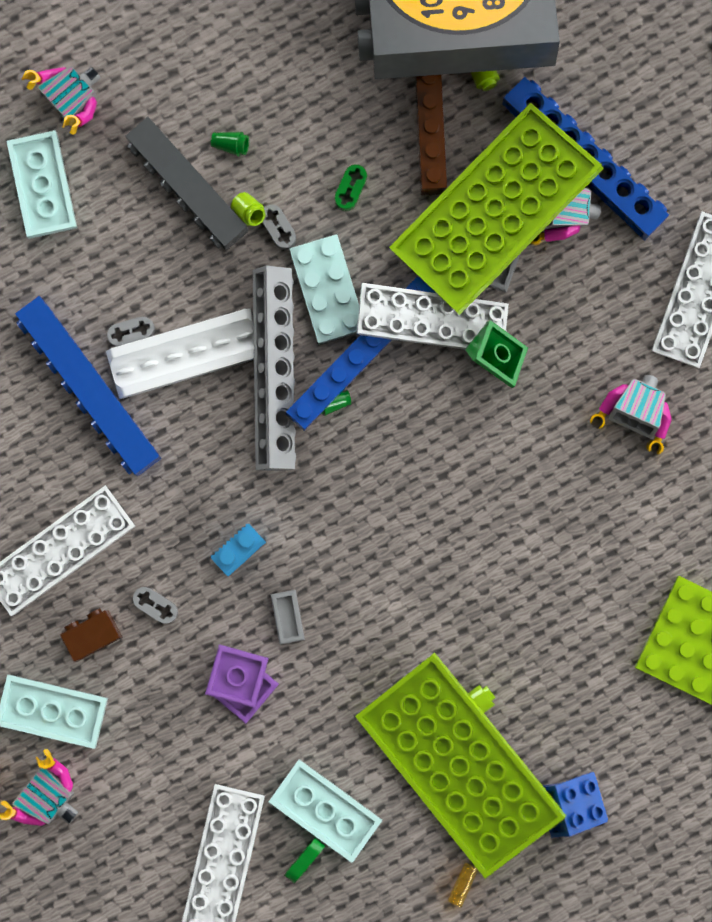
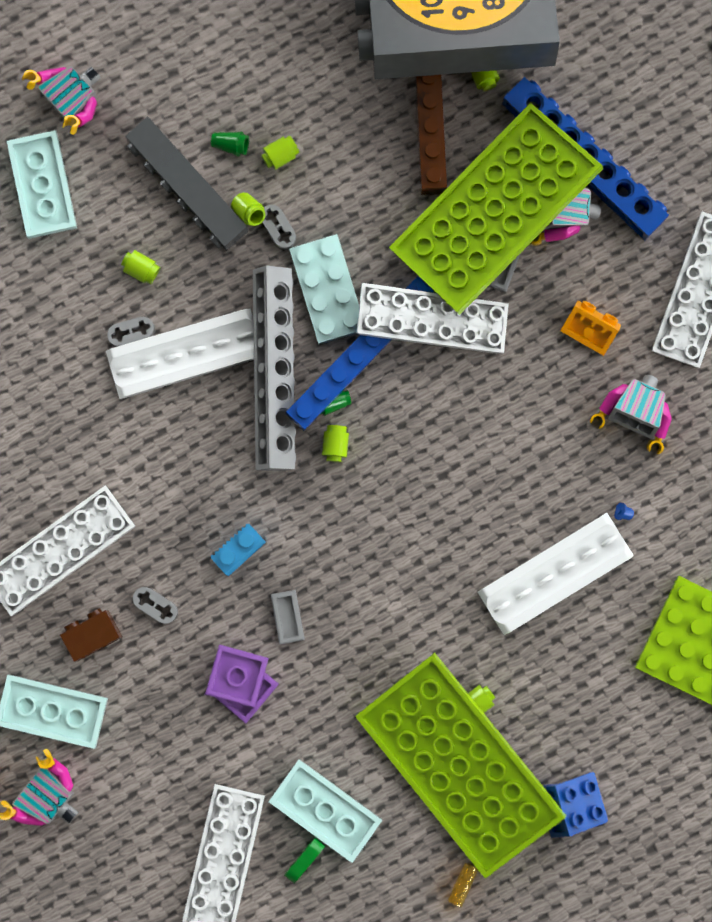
(88, 386): blue brick -> none
(140, 267): none -> lime brick
(280, 152): none -> lime brick
(335, 443): none -> lime brick
(356, 190): green beam -> none
(498, 353): green slope -> none
(555, 574): none -> white plate
(591, 327): none -> light orange bracket
(623, 512): none -> blue piece

